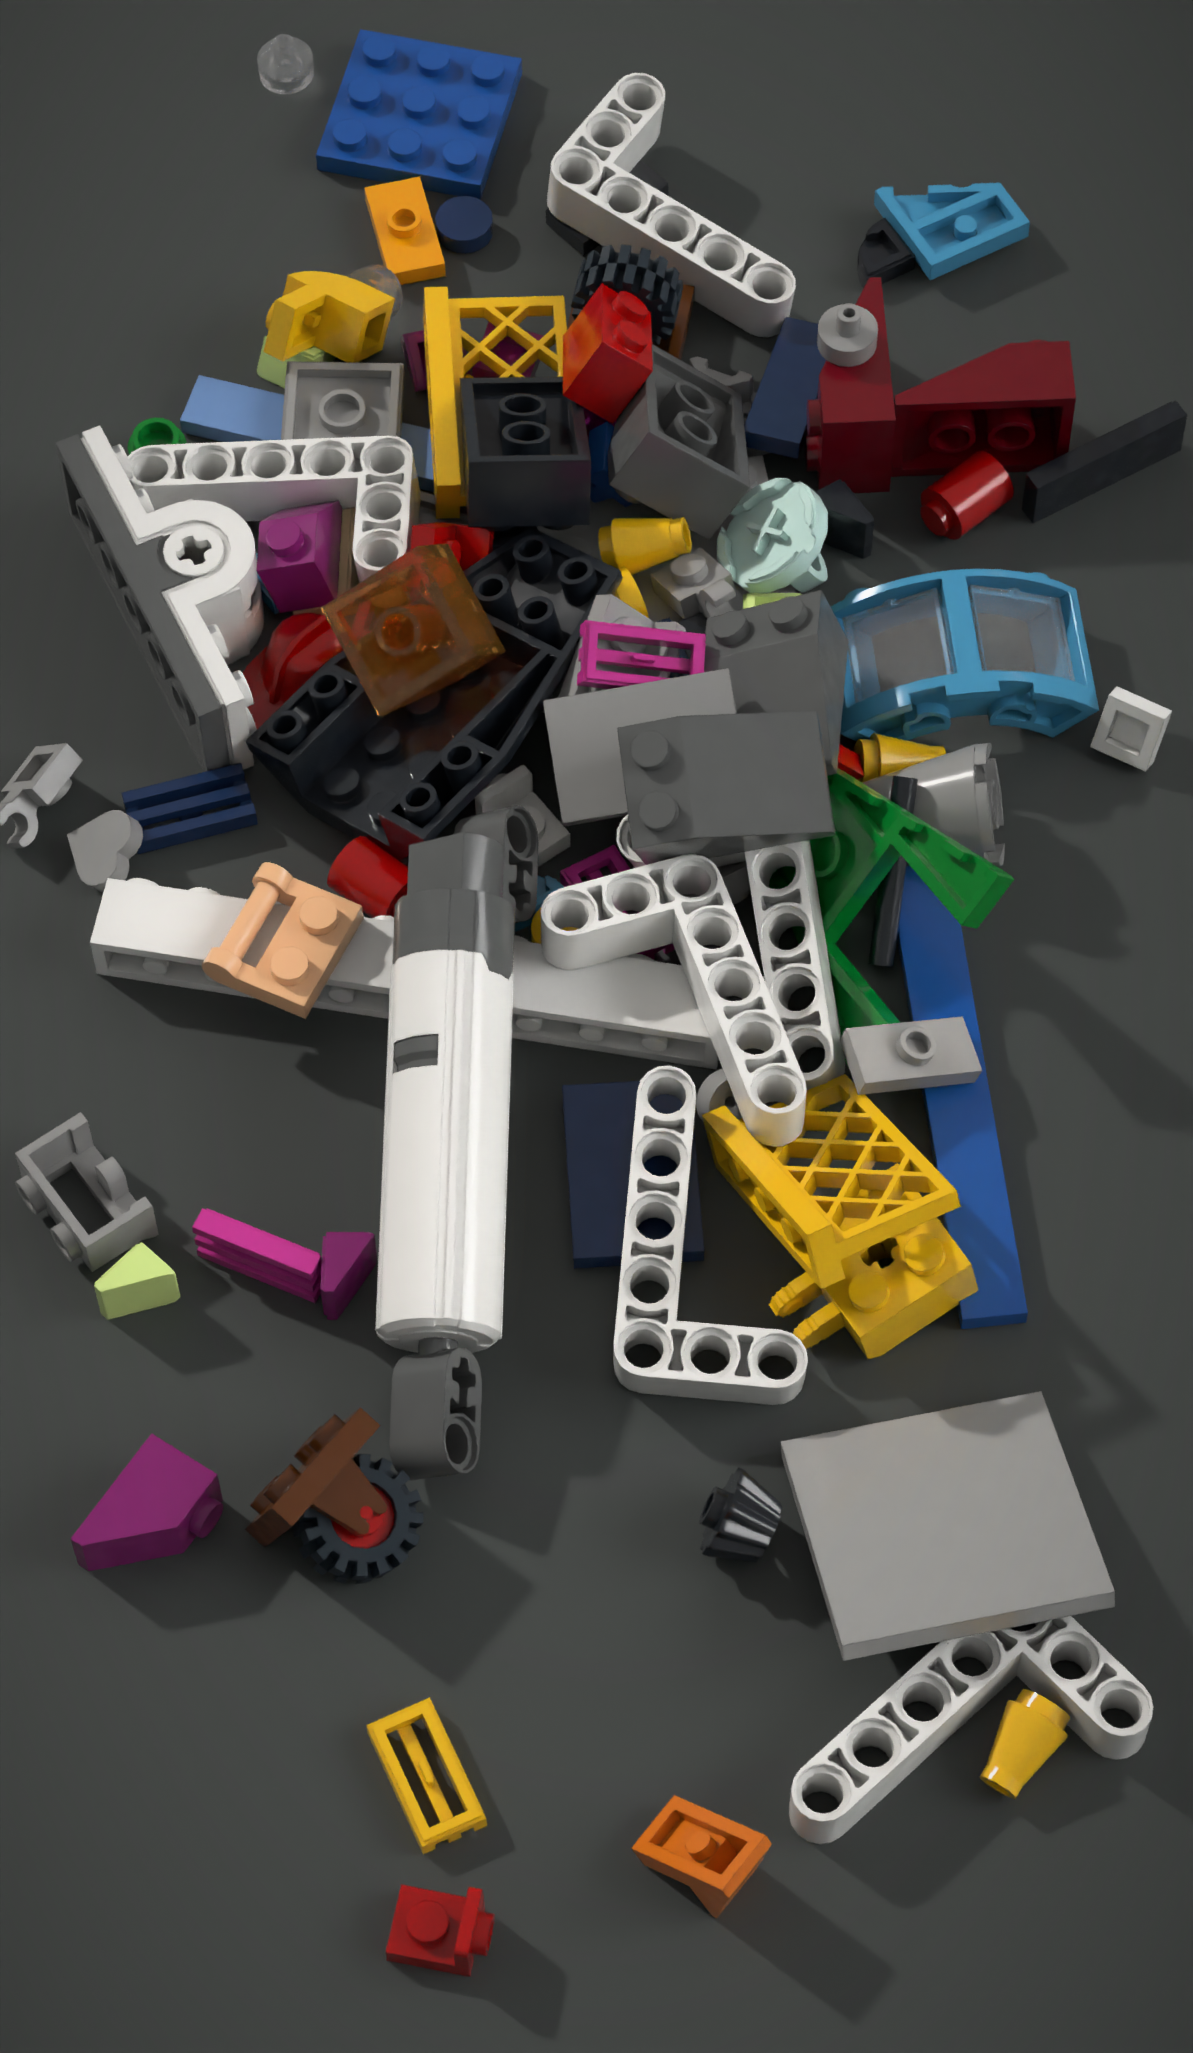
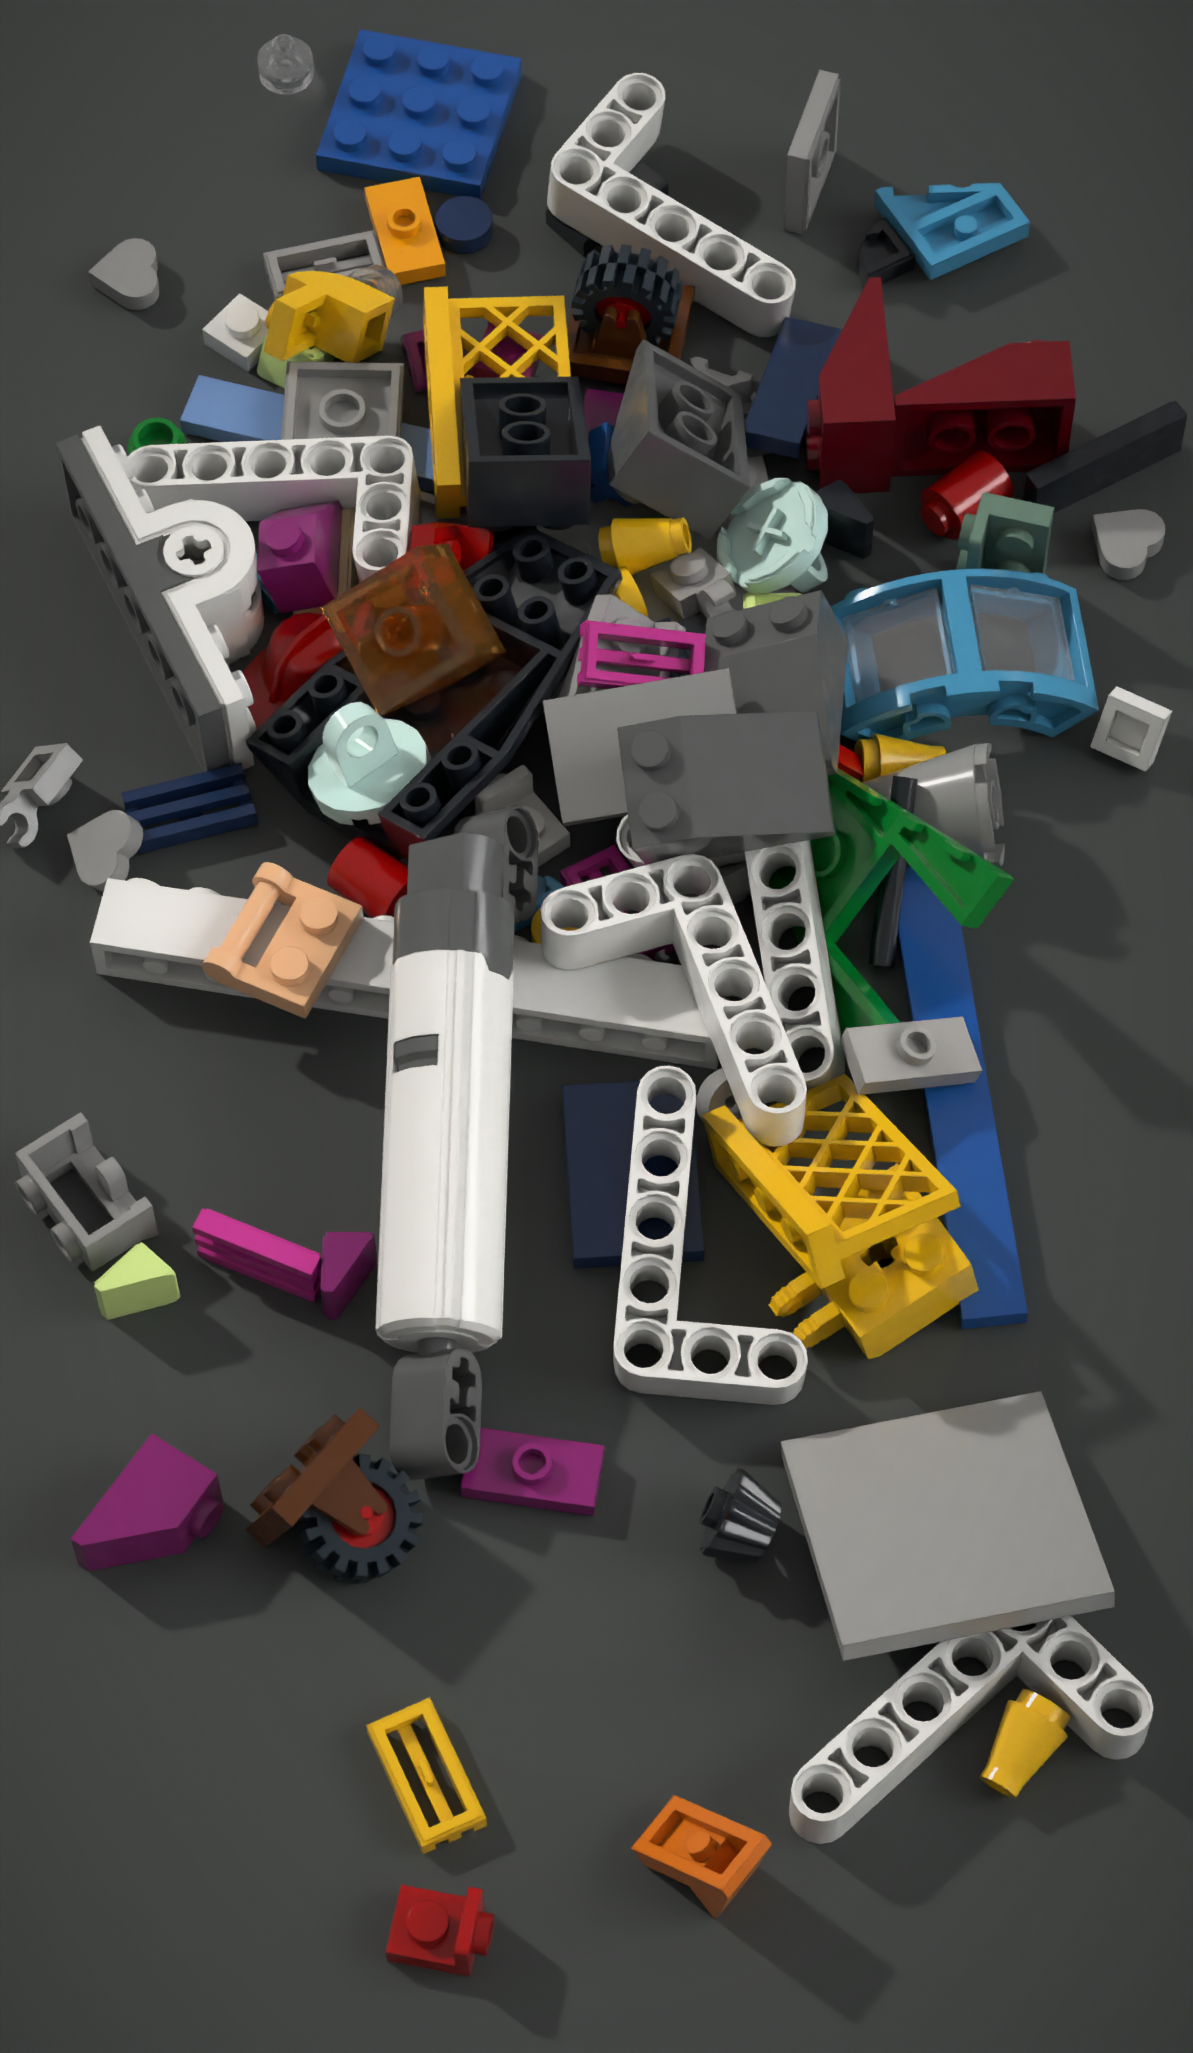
(128, 274): none -> light grey tile
(238, 332): none -> white plate
(323, 257): none -> light grey tile
(363, 763): none -> light aqua tile
(535, 1472): none -> magenta plate
(607, 352): red brick -> none
(811, 152): none -> light grey tile
(847, 335): light grey tile -> none
(1006, 535): none -> sand green bracket
(1127, 540): none -> light grey tile

